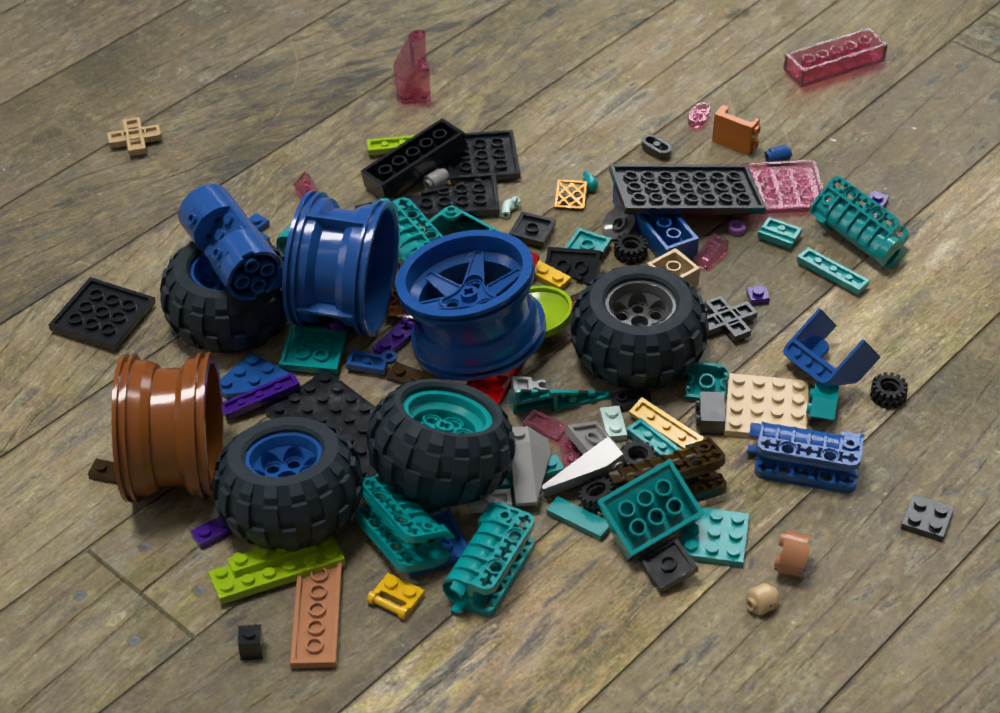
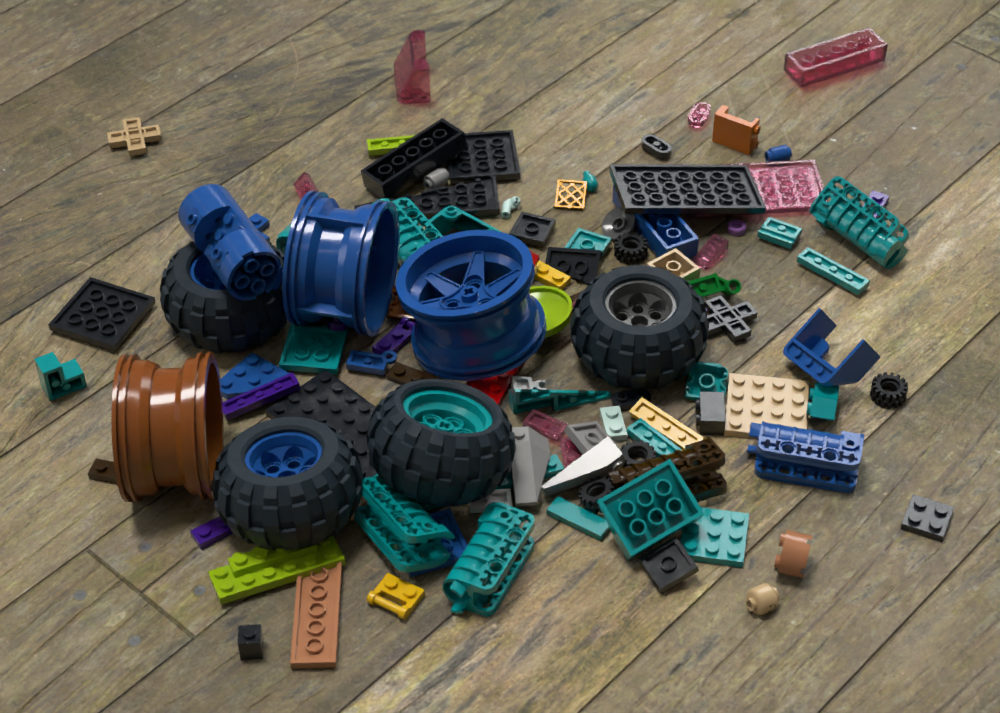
(59, 378): none -> teal brick
(714, 284): none -> green plate
(757, 295): plate -> none

